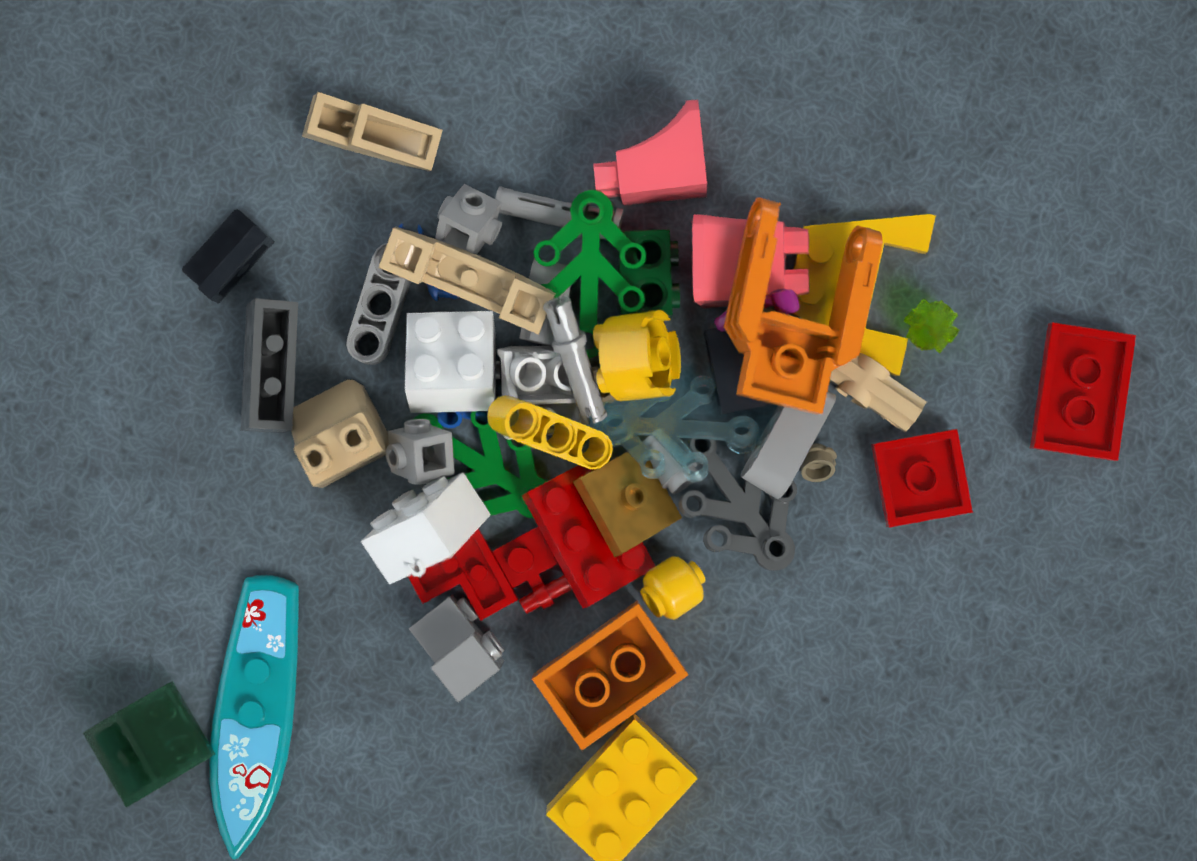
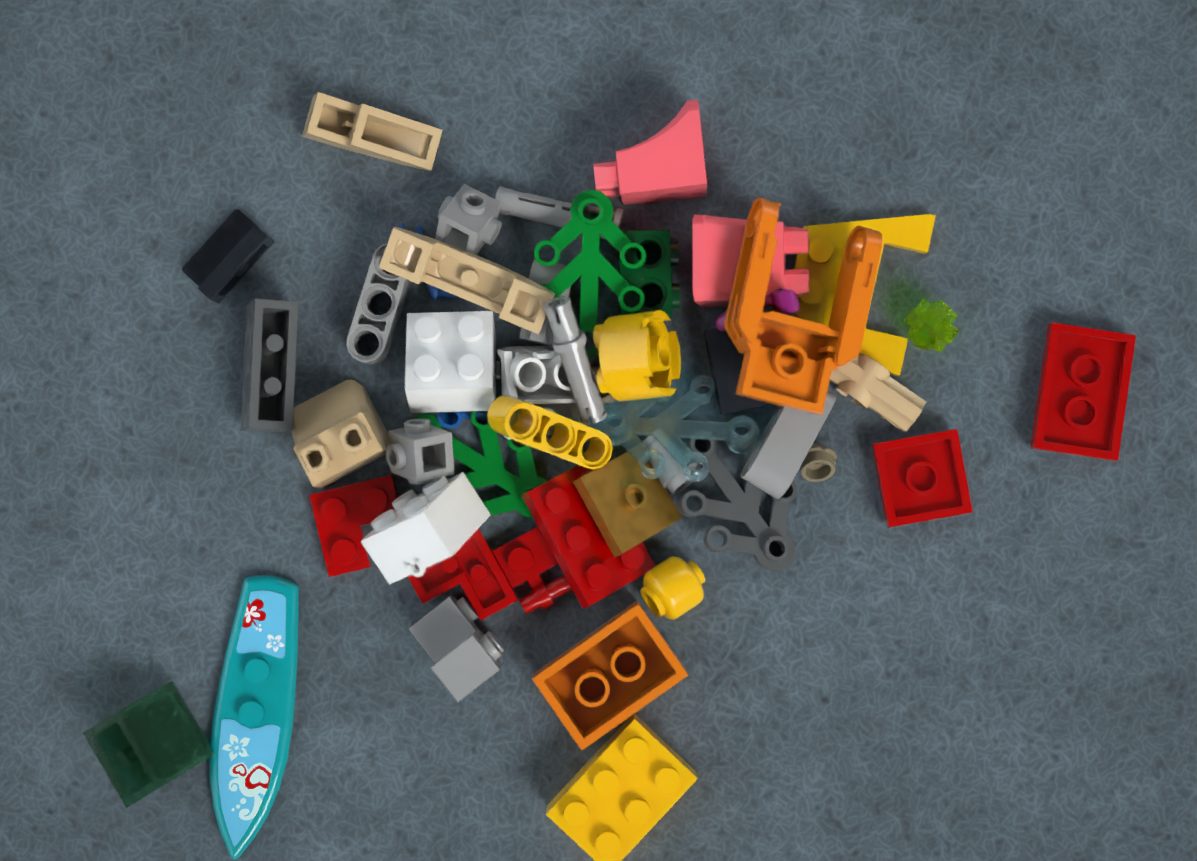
(340, 519): none -> red plate

